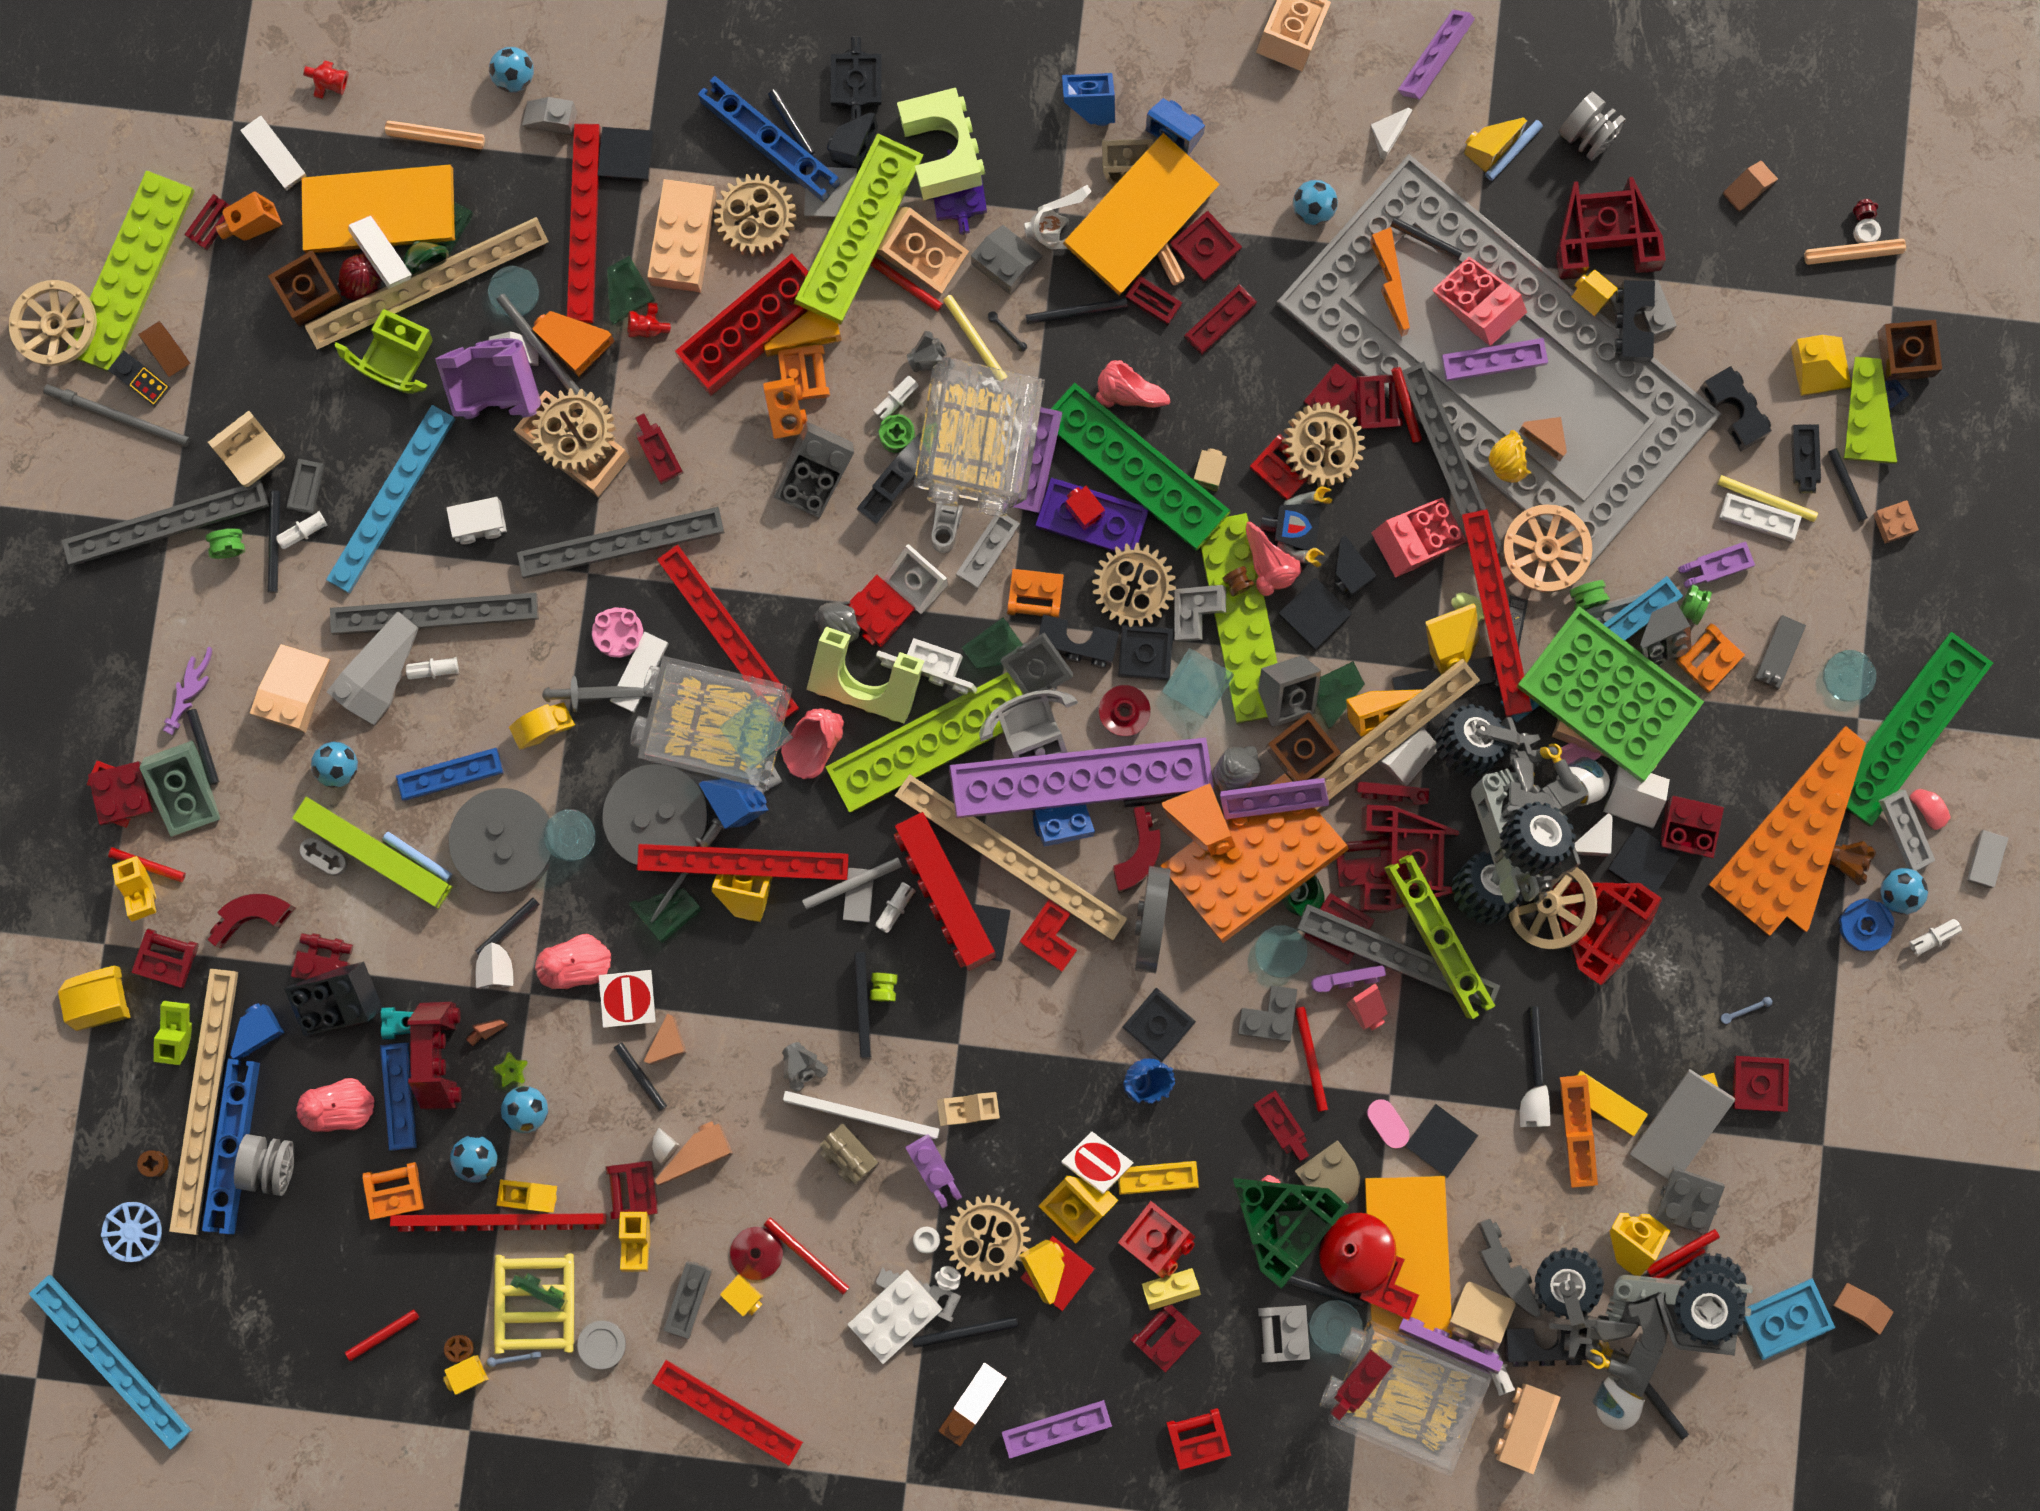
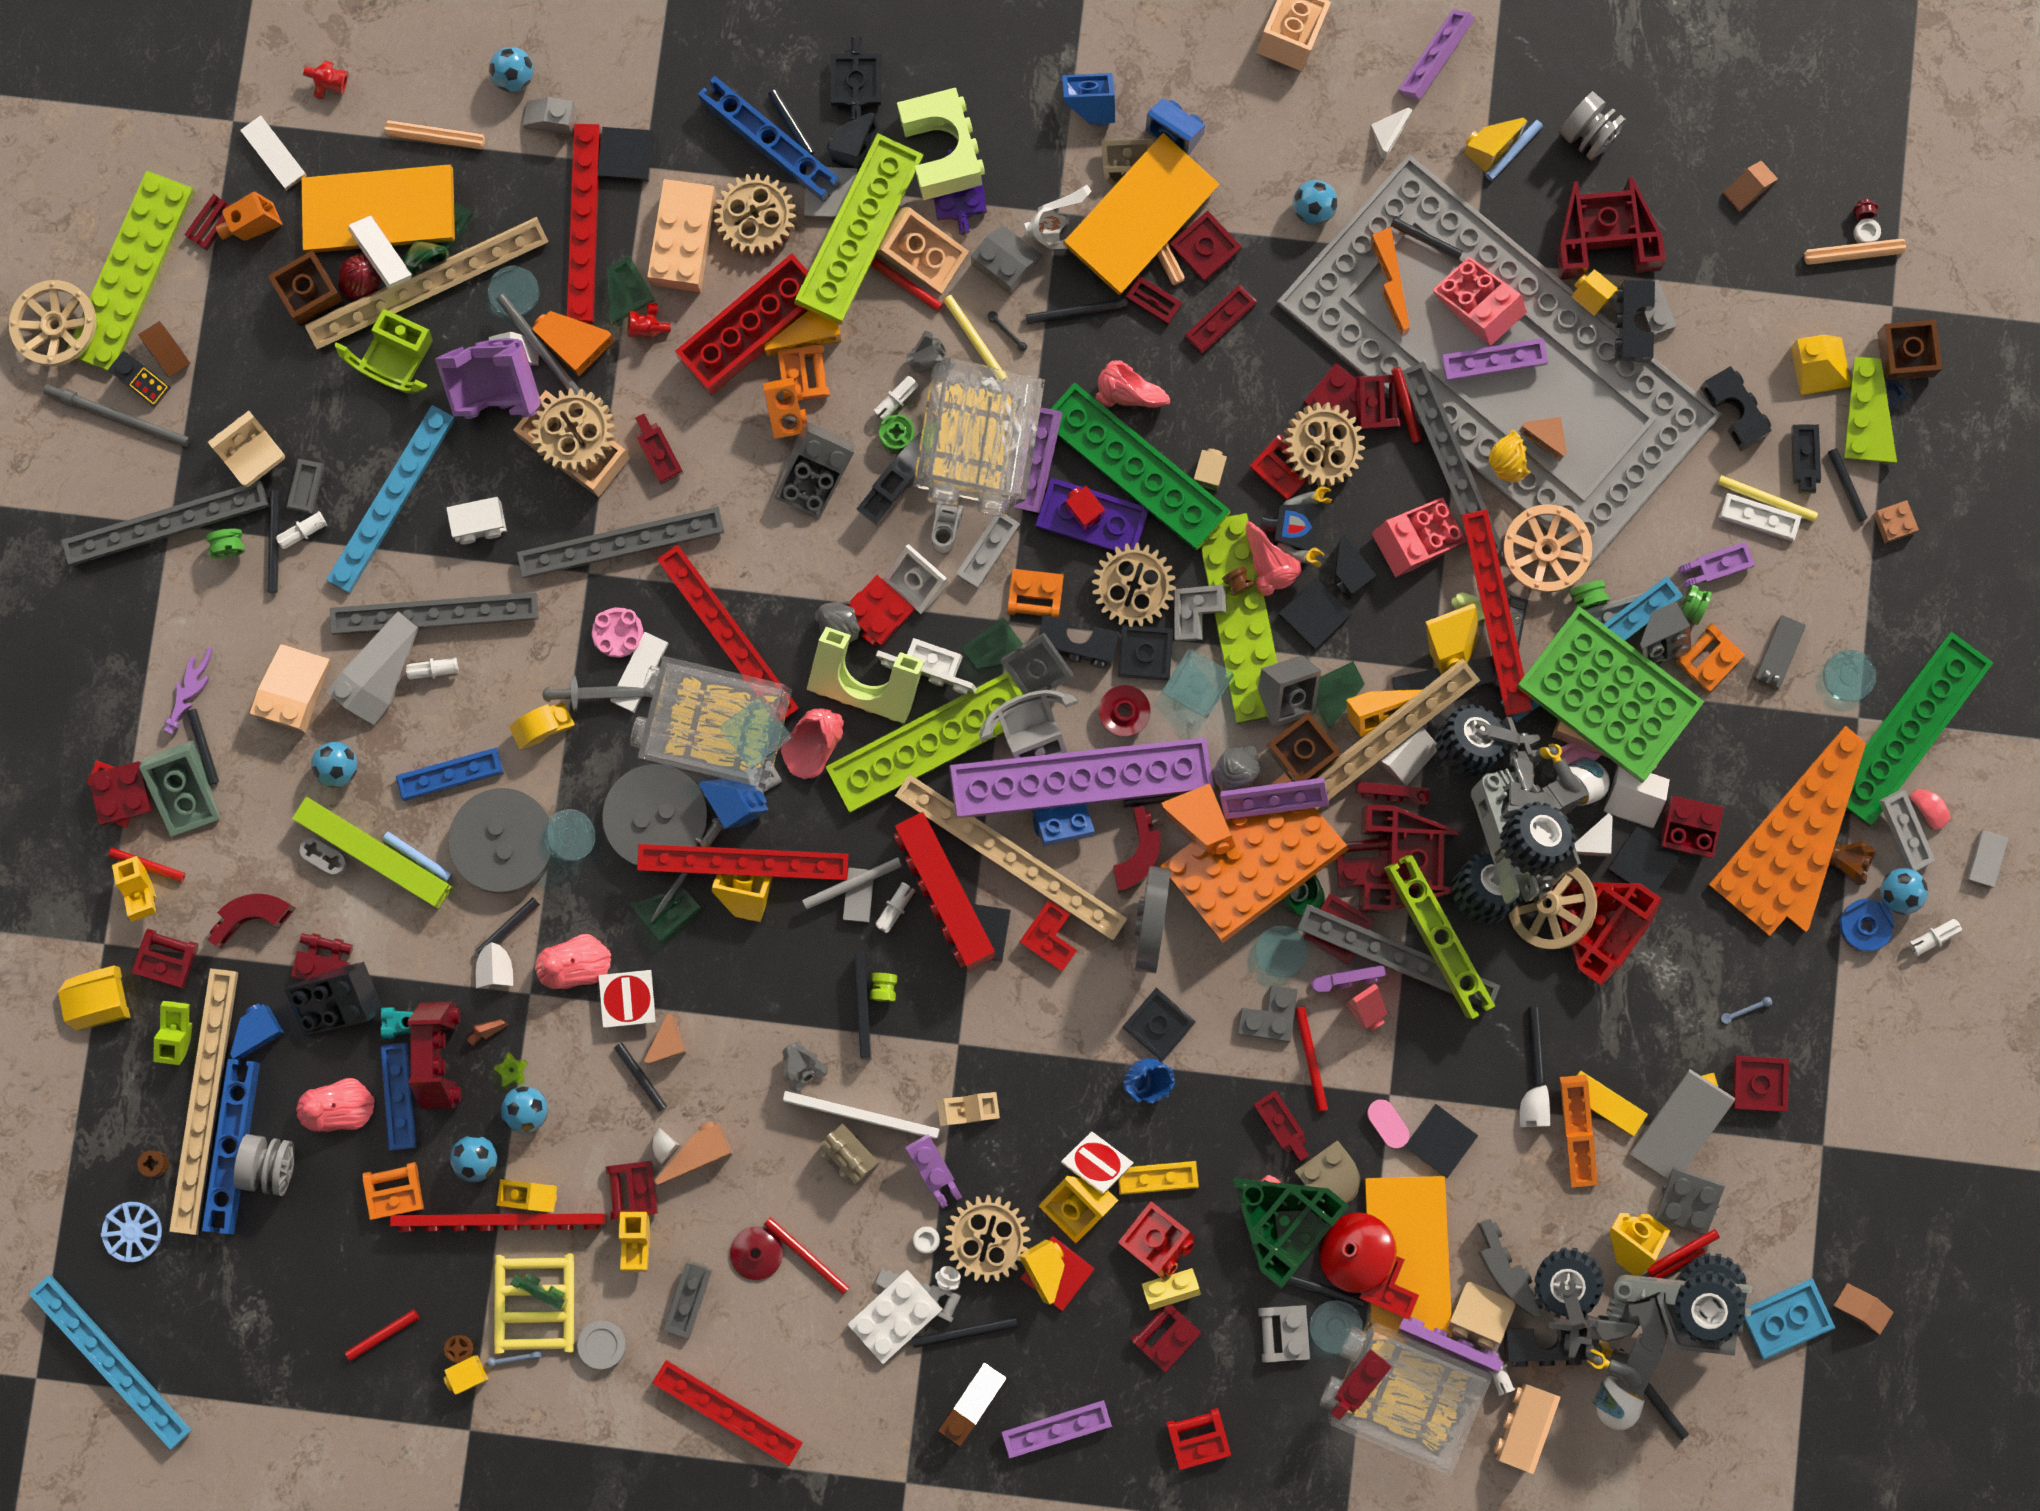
(742, 1296): yellow brick -> none

